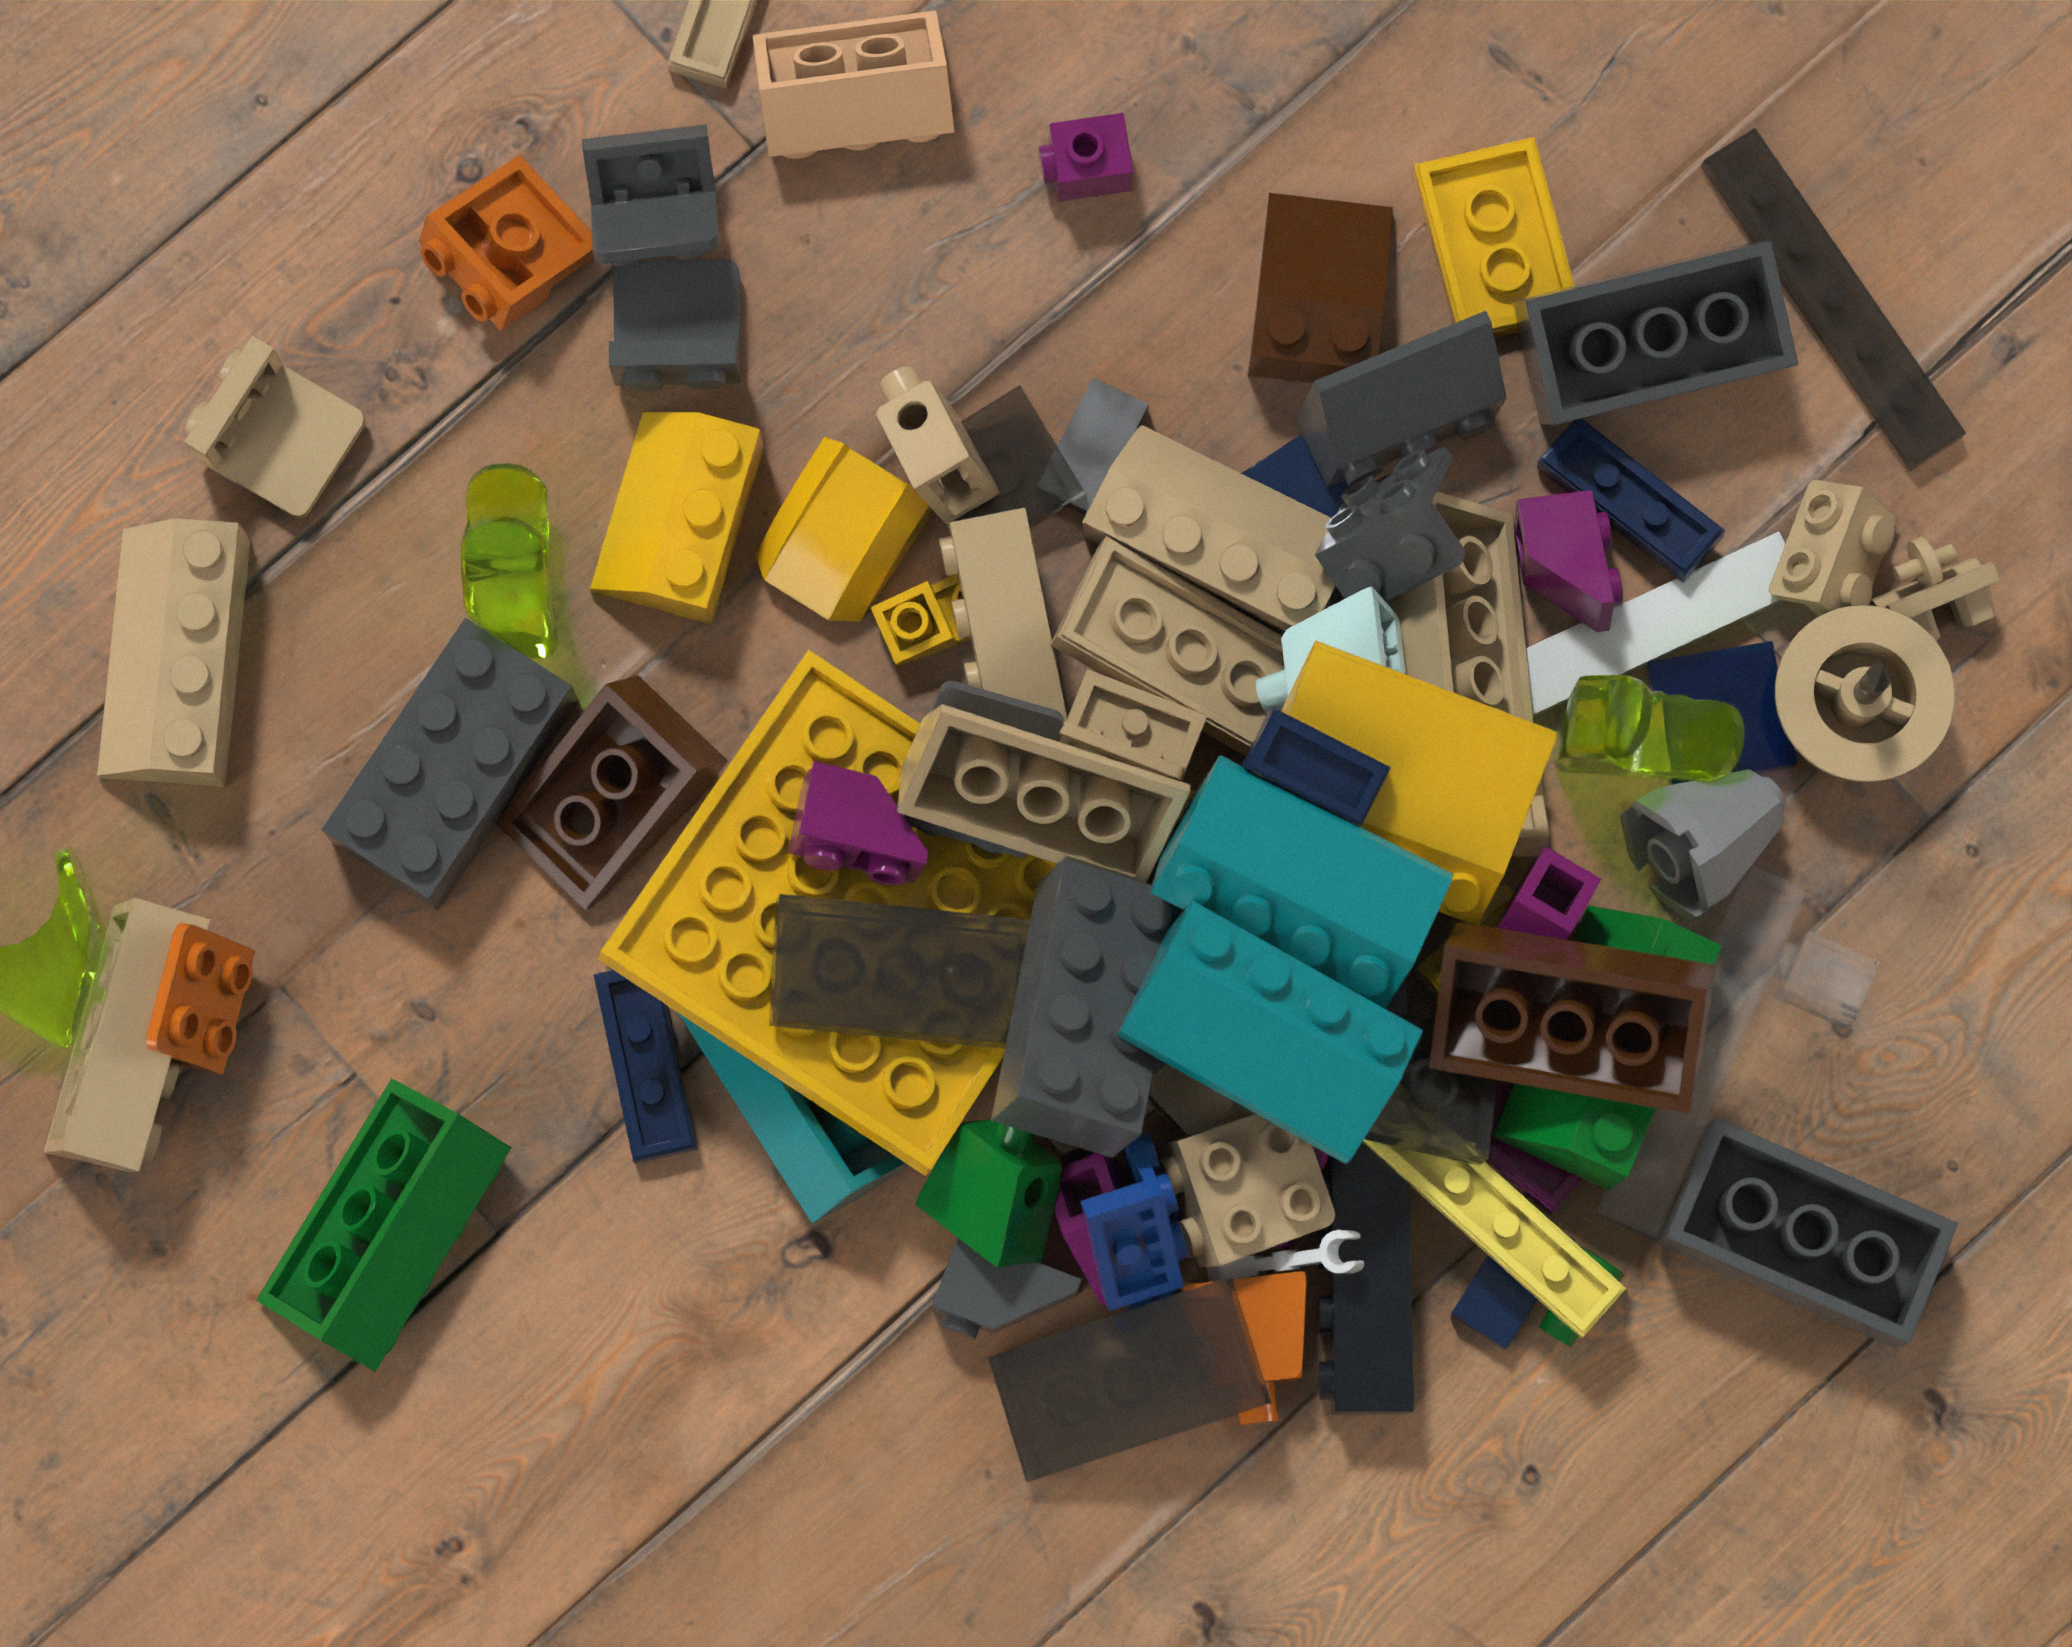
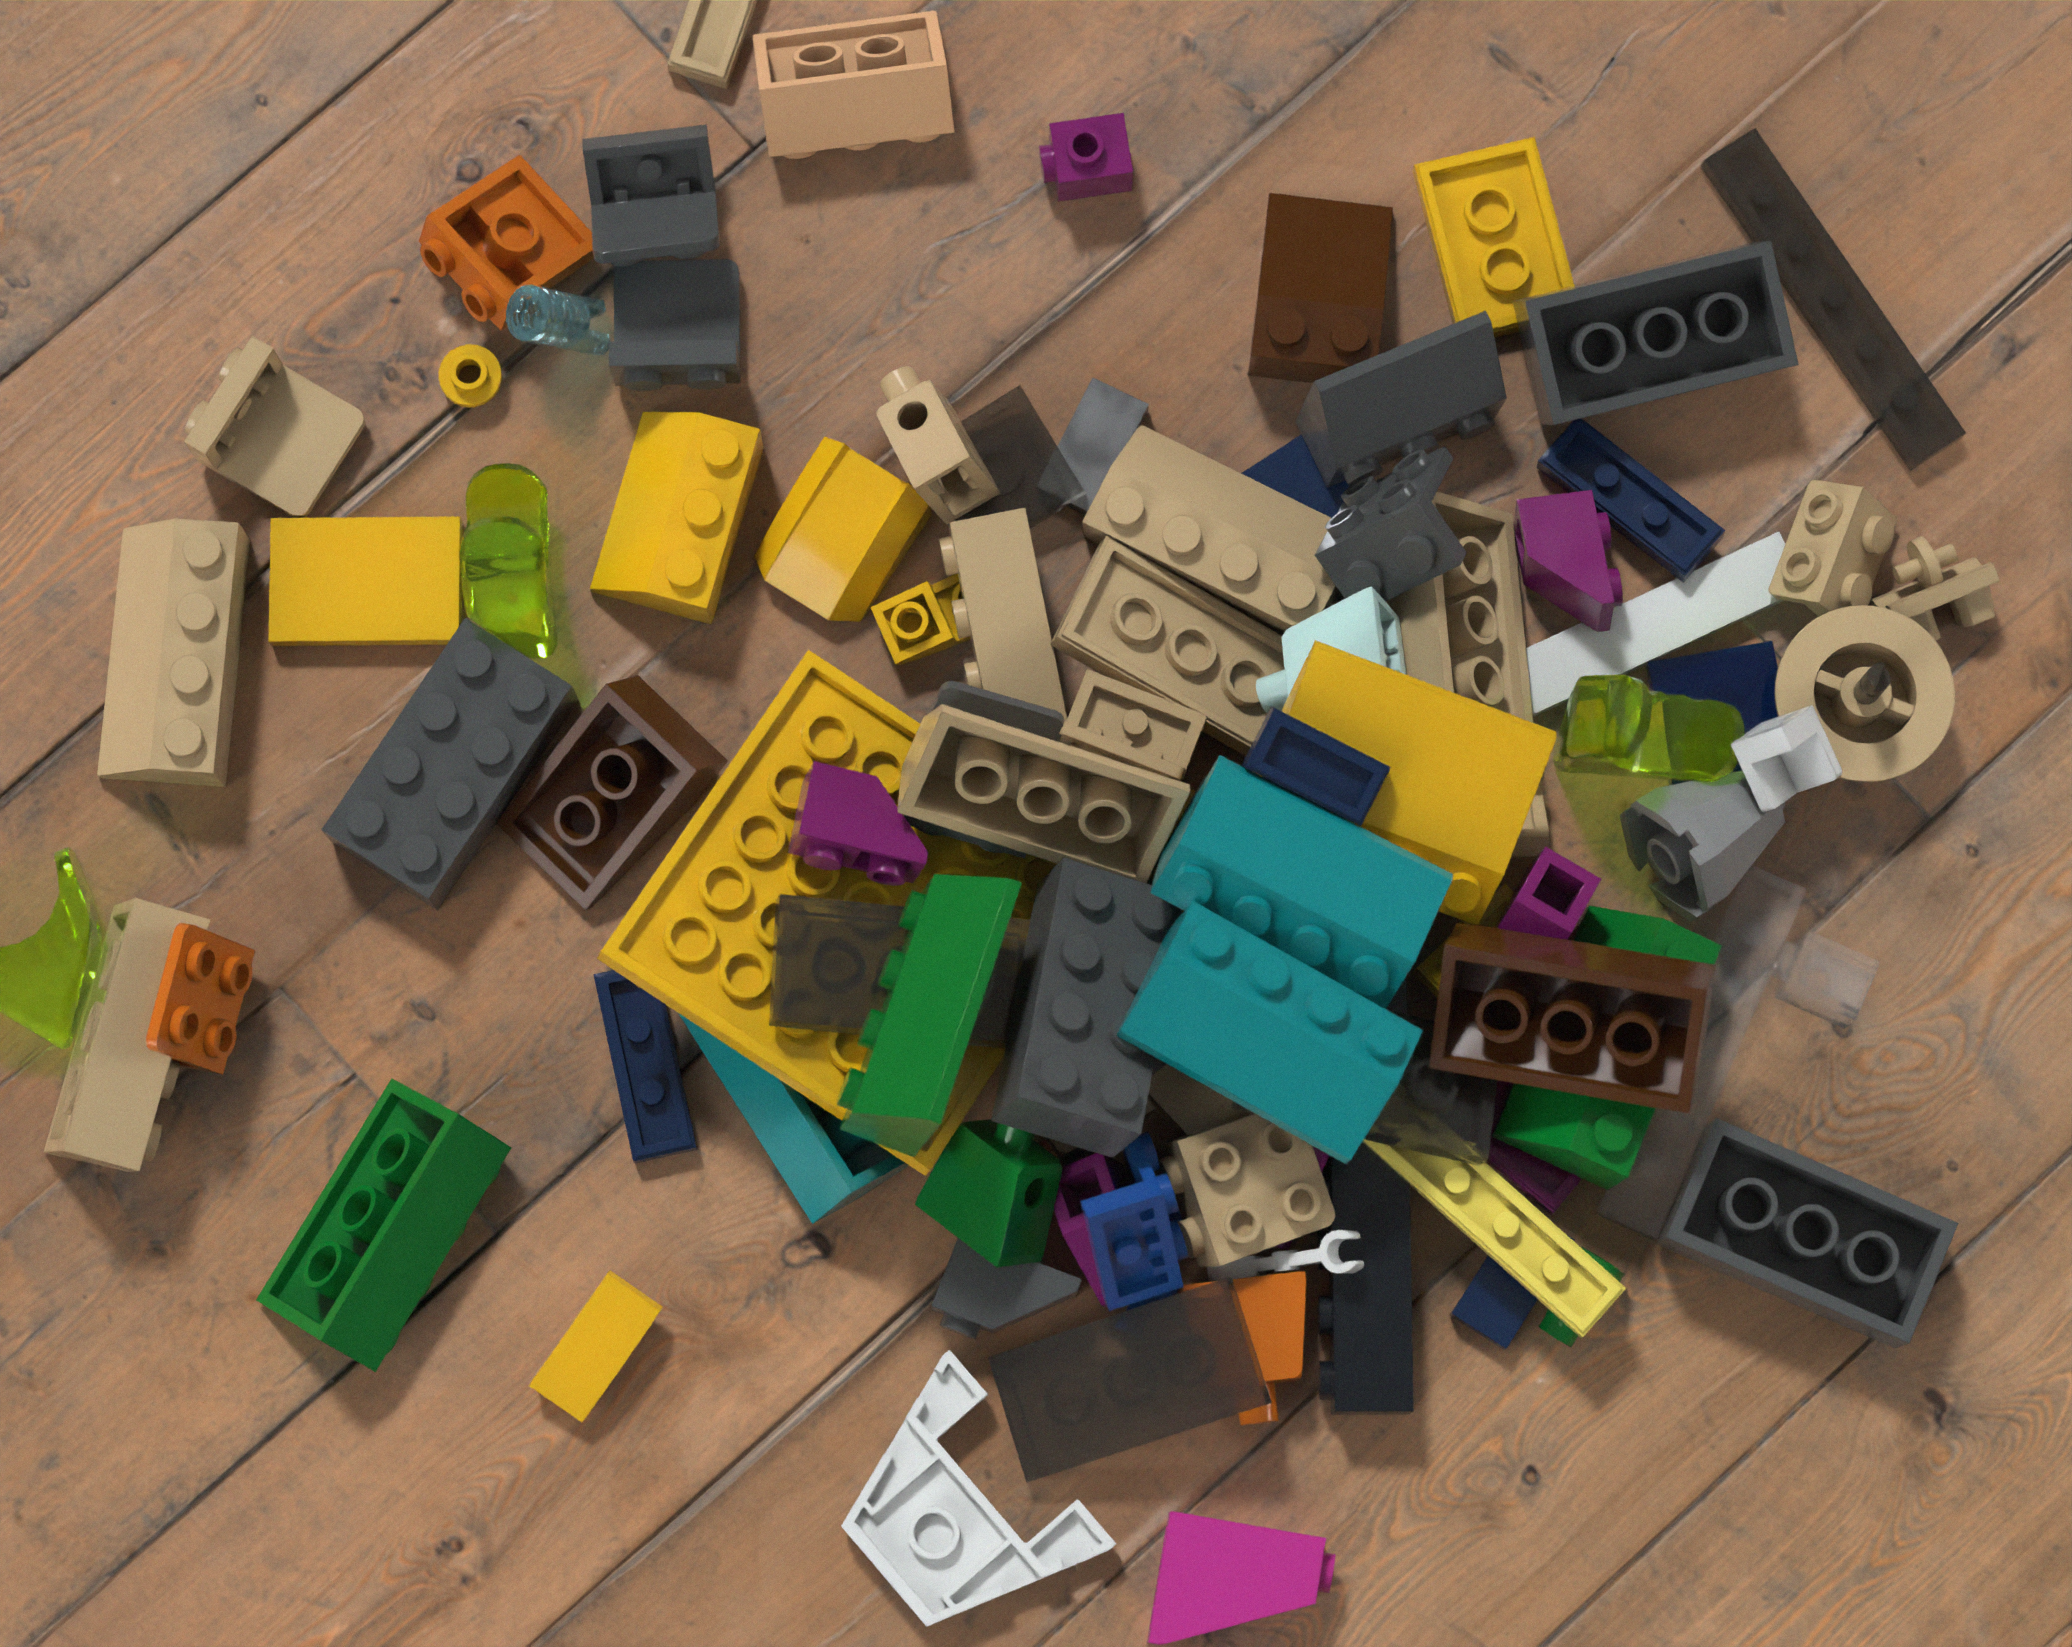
(364, 581): none -> yellow tile
(474, 393): none -> yellow plate
(556, 319): none -> clear light blue hinge
(595, 1346): none -> yellow slope
(927, 1010): none -> green slope
(938, 1531): none -> white wing
(1232, 1574): none -> dark pink slope
(1786, 757): none -> white panel

